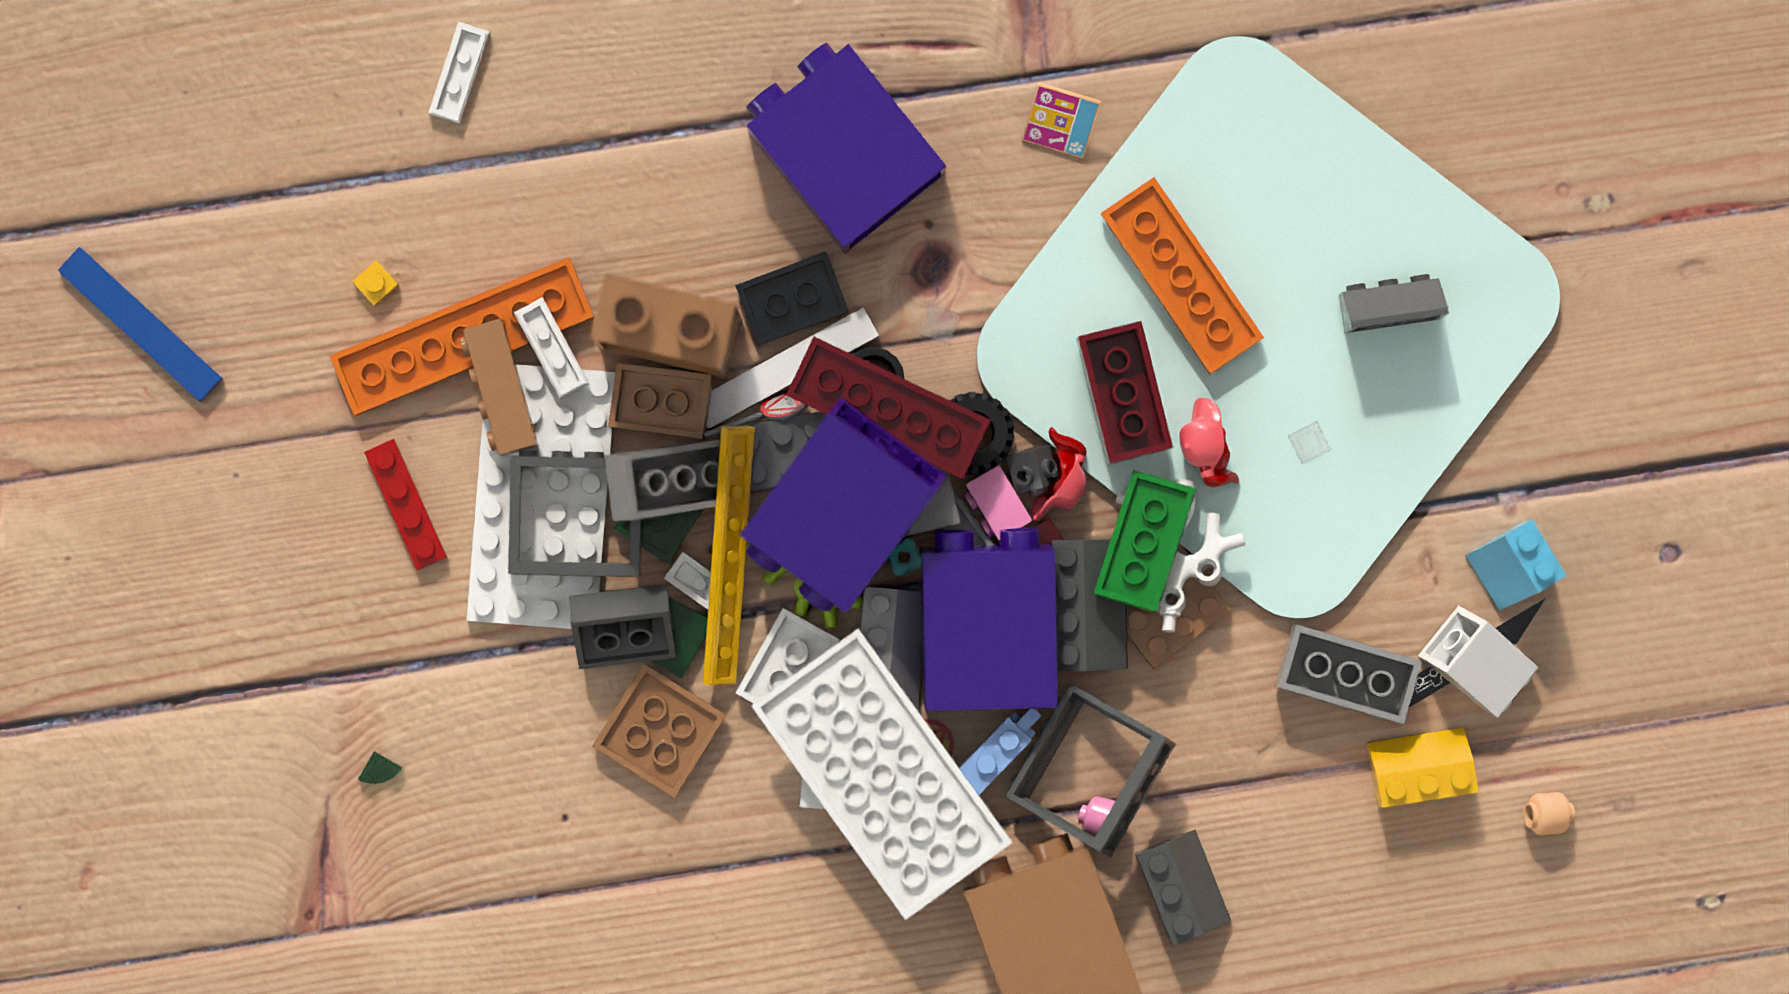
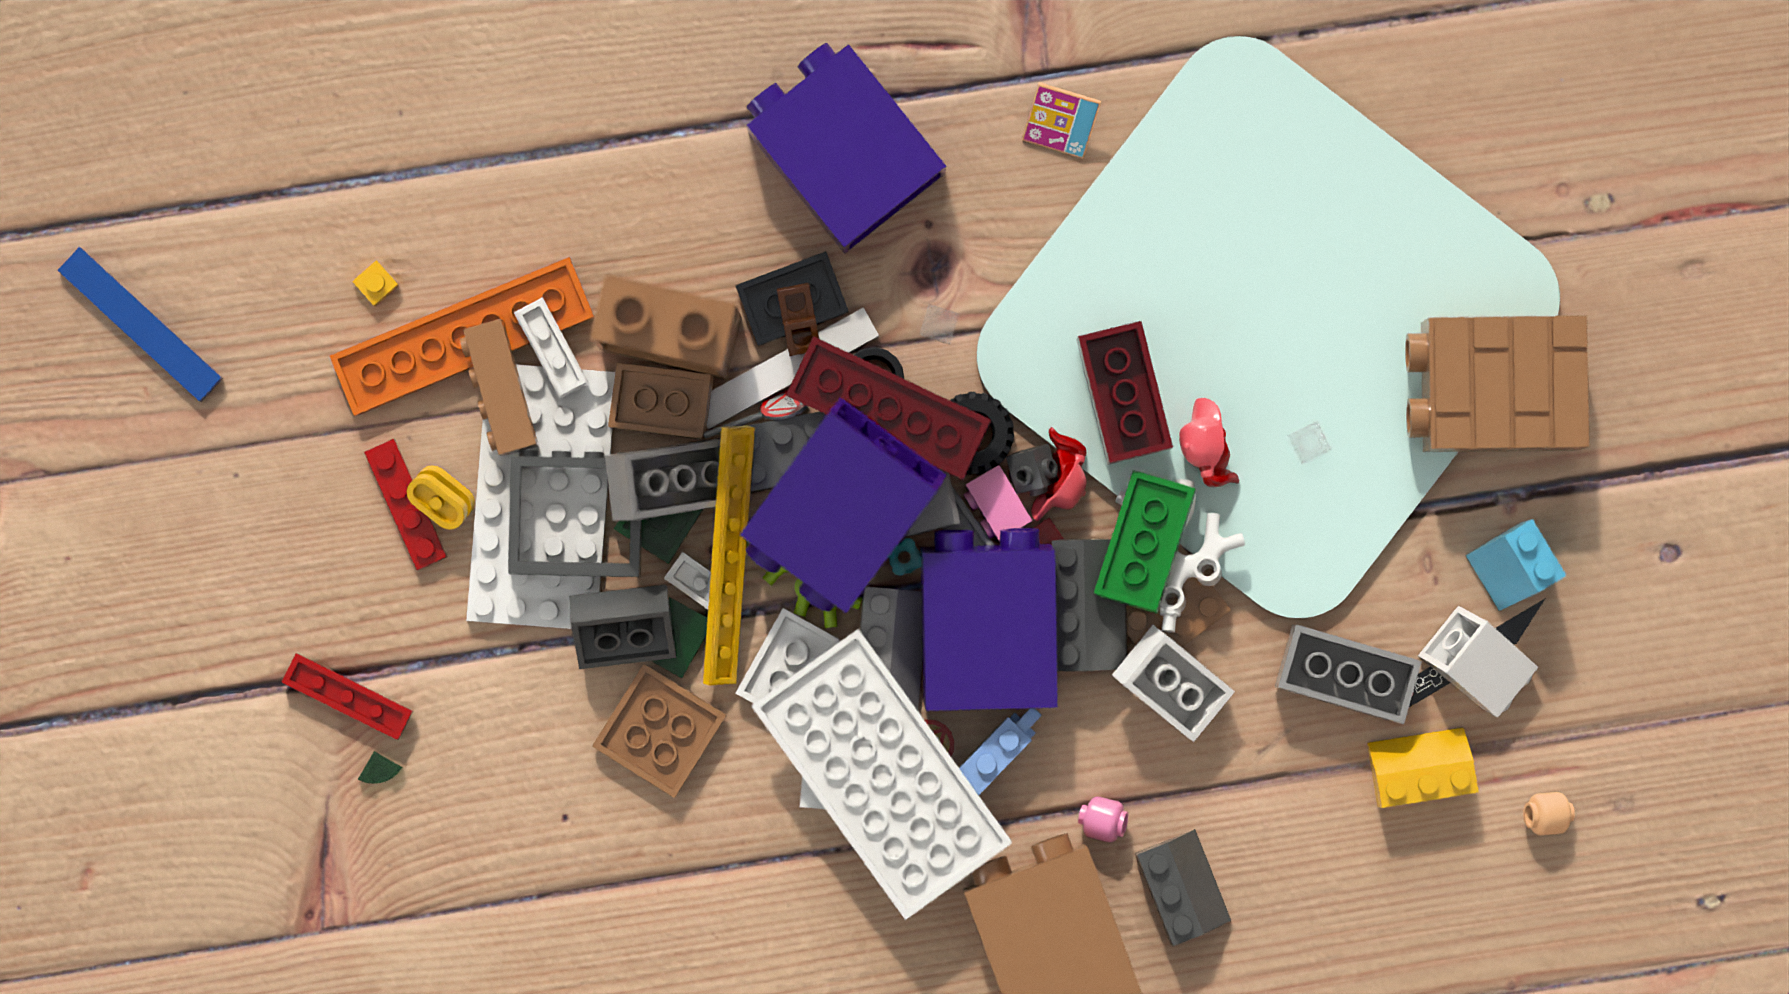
(347, 696): none -> red plate
(440, 497): none -> yellow brick
(459, 73): white tile -> none
(797, 317): none -> reddish brown slope
(1133, 792): dark grey window -> none
(1173, 683): none -> white brick
(1181, 275): orange plate -> none
(1392, 303): slope -> none
(1500, 384): none -> medium nougat brick

